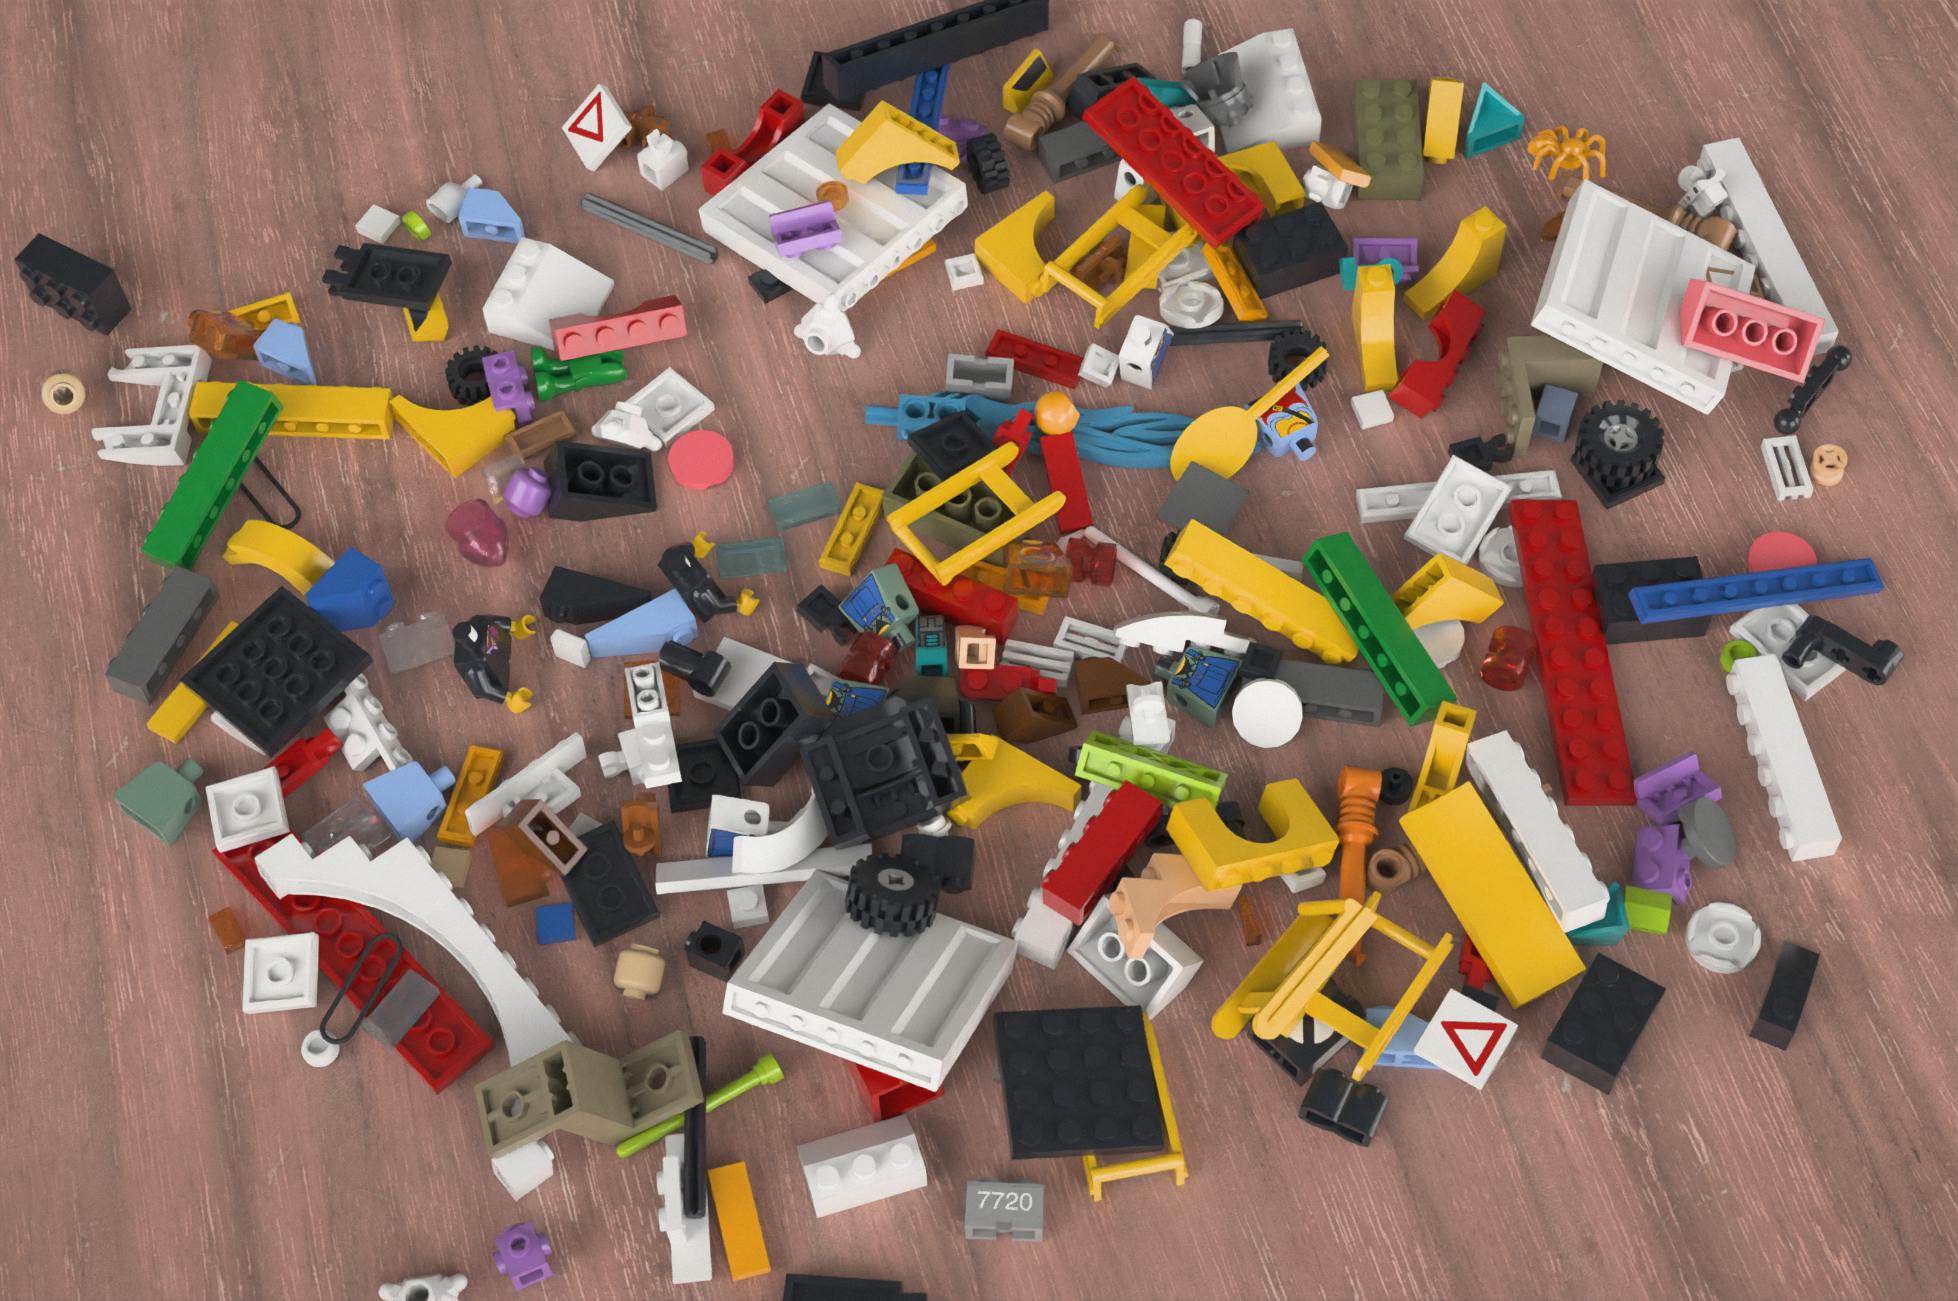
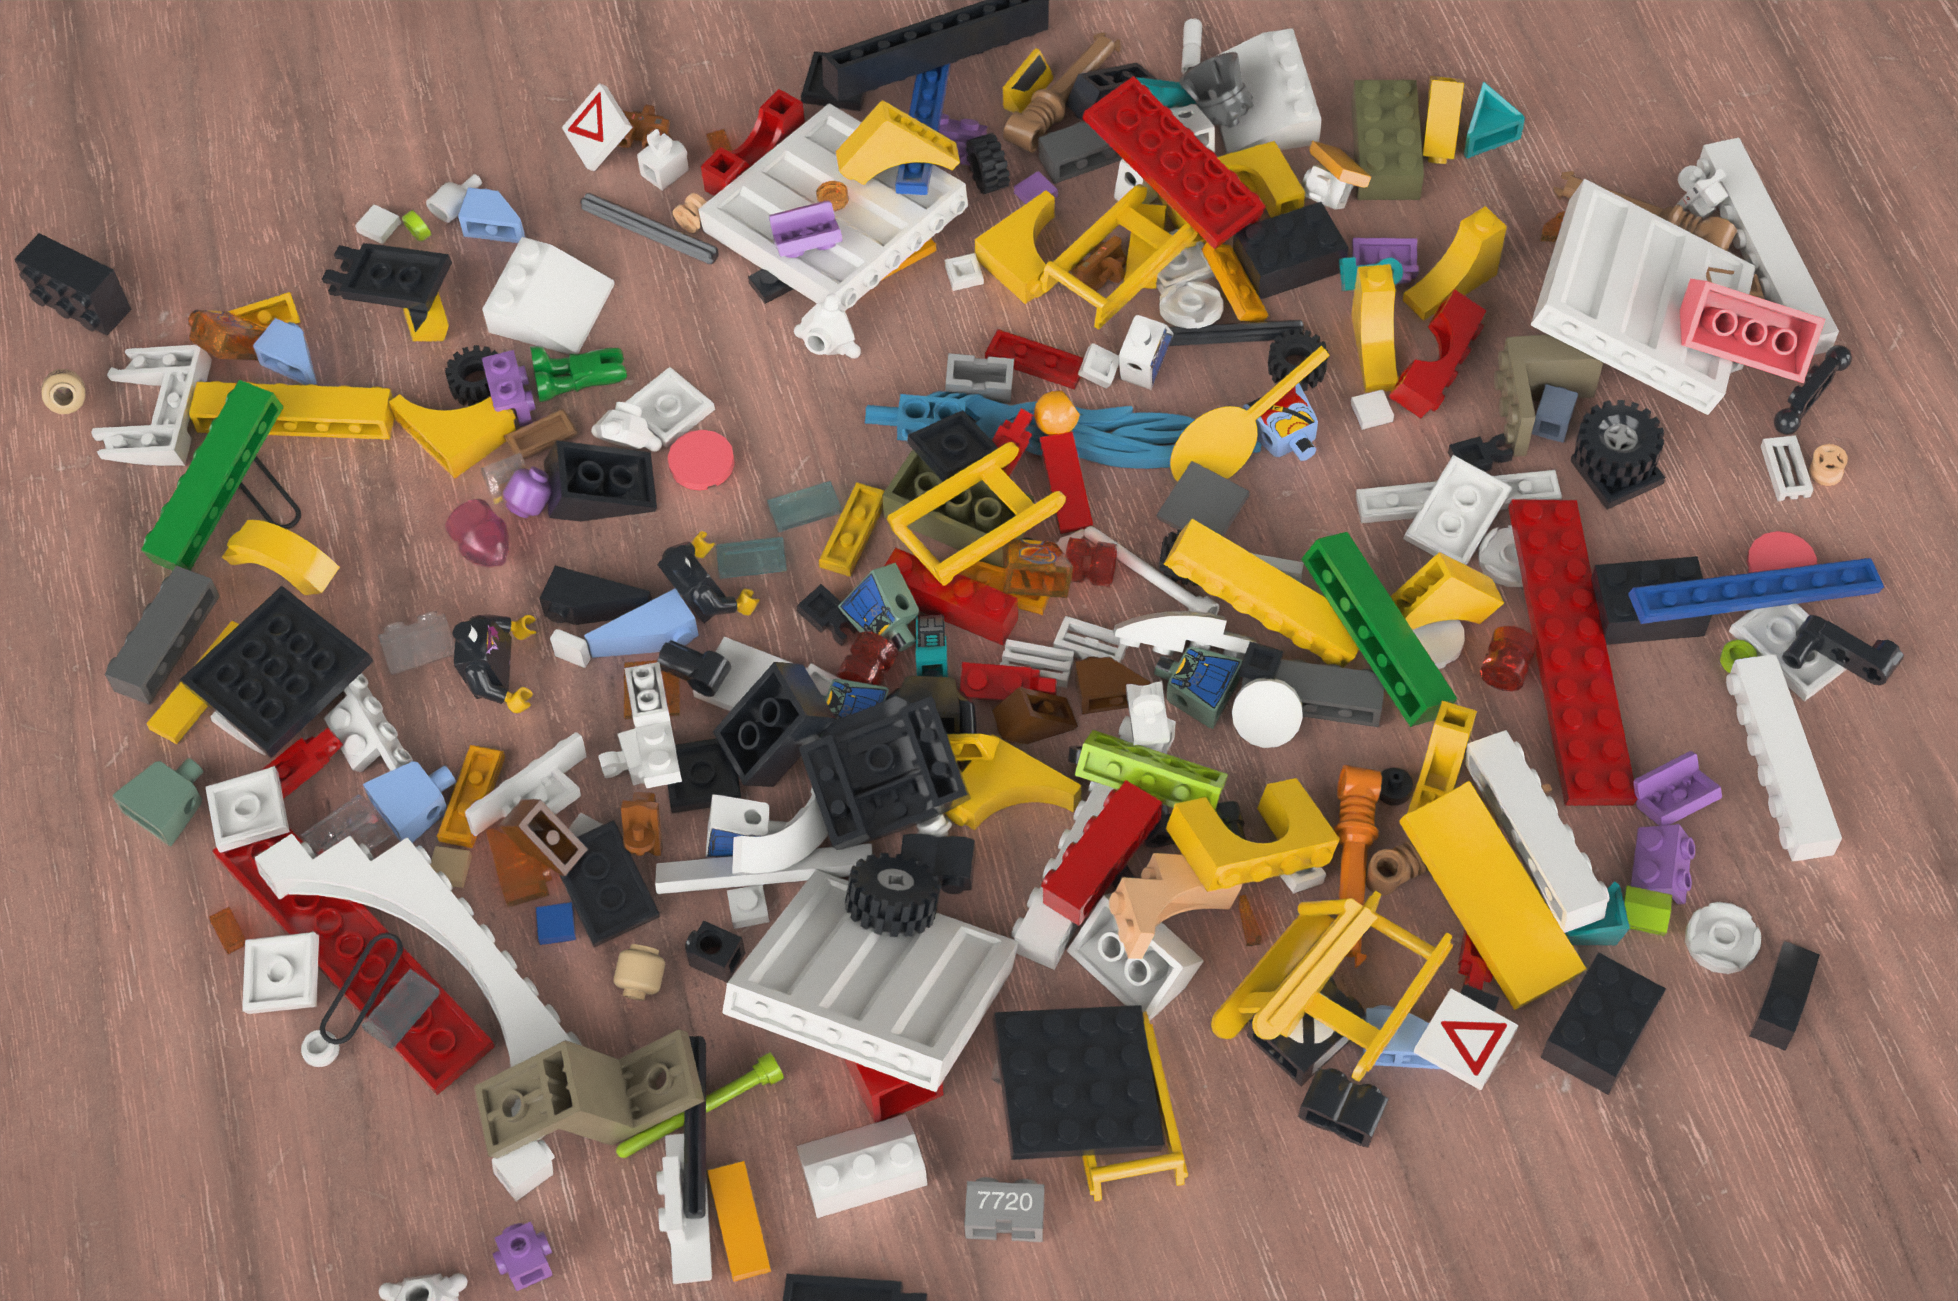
(352, 593): blue slope -> none
(589, 335): arch -> none
(688, 213): none -> light nougat wheel
(974, 648): light nougat leg -> none
(1033, 186): none -> medium lavender tile
(1570, 152): light orange animal -> none
(1707, 833): dark grey tile -> none

